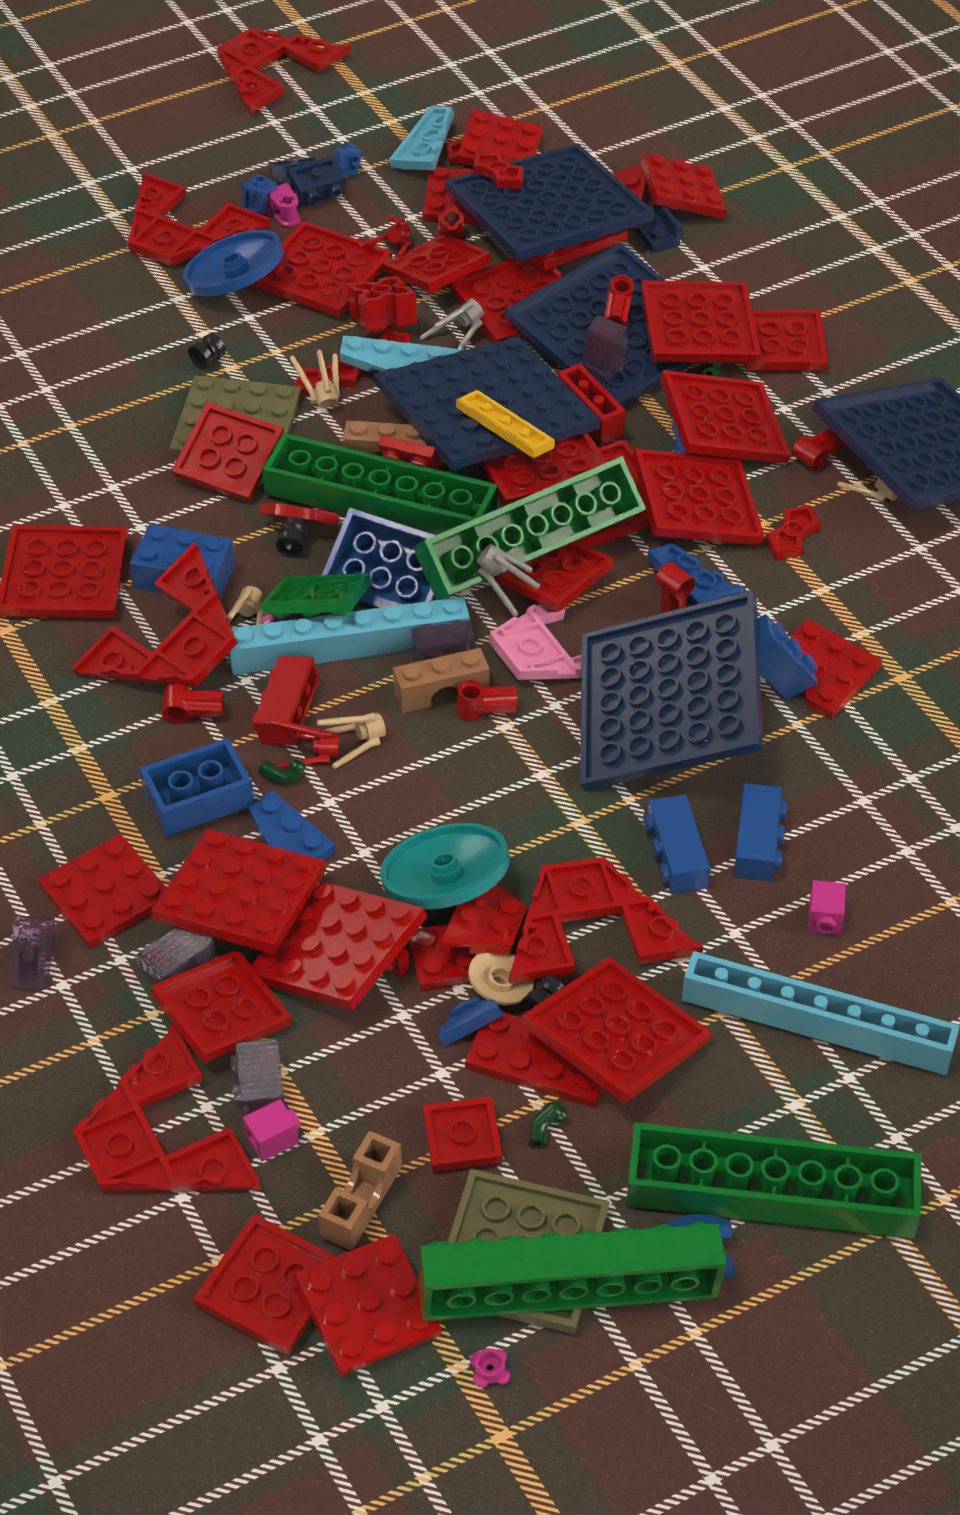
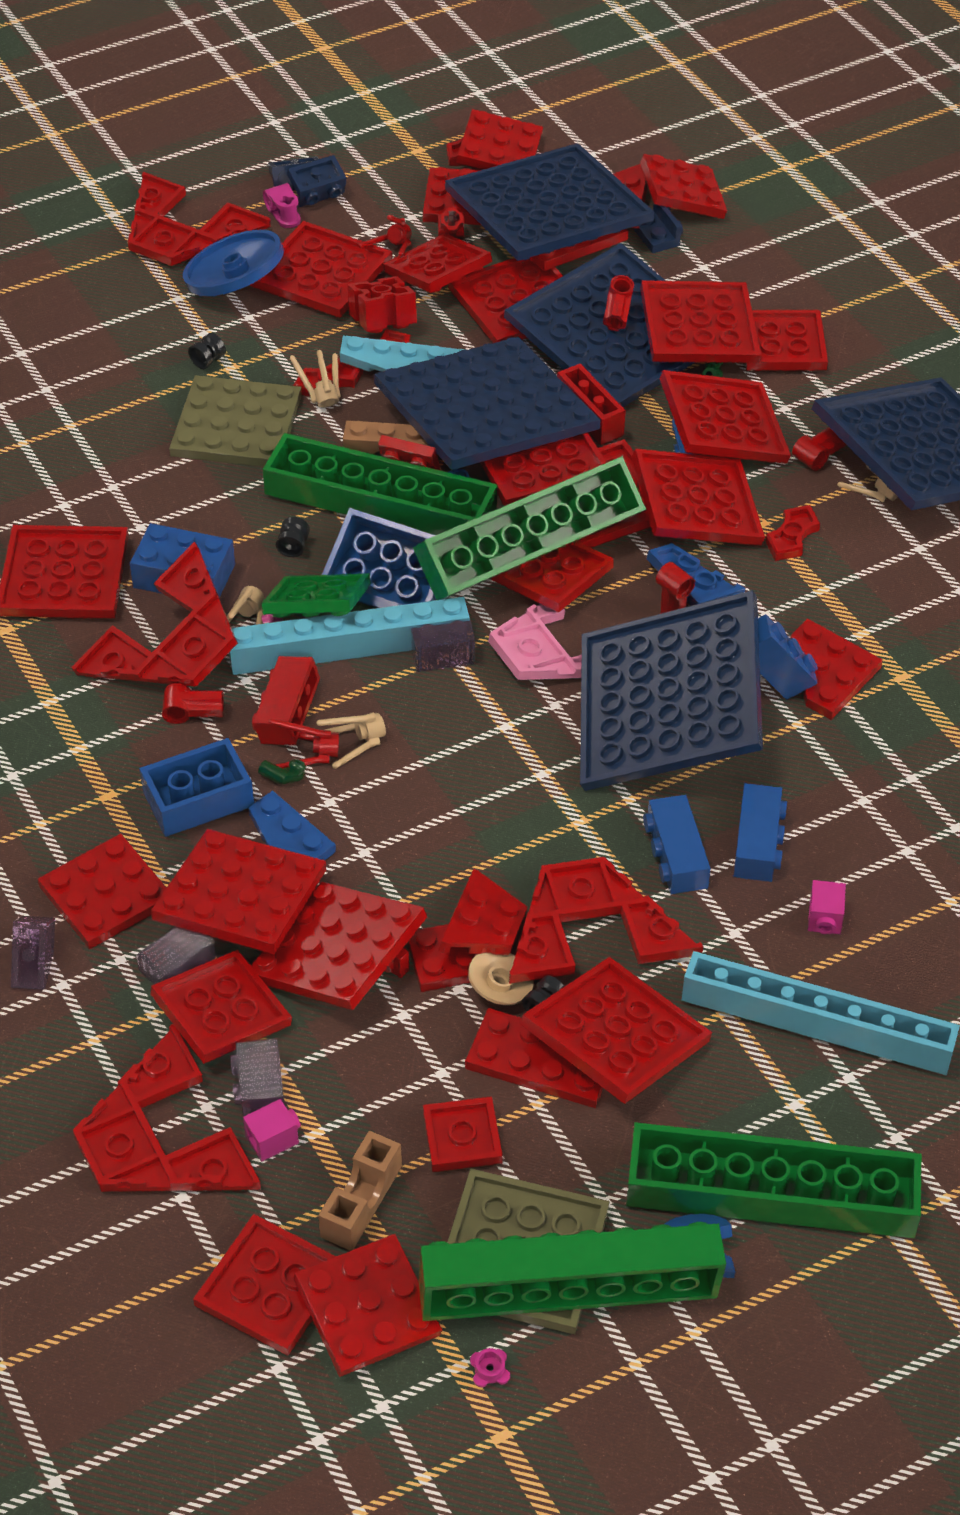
(227, 451): red plate -> none
(255, 194): blue bracket -> none
(257, 48): red wing -> none
(309, 515): red tile -> none
(348, 158): blue bracket -> none
(419, 681): medium nougat arch -> none
(425, 141): medium azure wing -> none
(445, 865): teal dish -> none
(467, 315): light grey plant -> none
(467, 1018): blue tile -> none
(475, 699): red piece -> none
(494, 561): light grey plant -> none
(498, 170): red tile -> none
(505, 423): yellow tile -> none
(542, 1119): dark green arm -> none
(604, 347): clear purple brick -> none

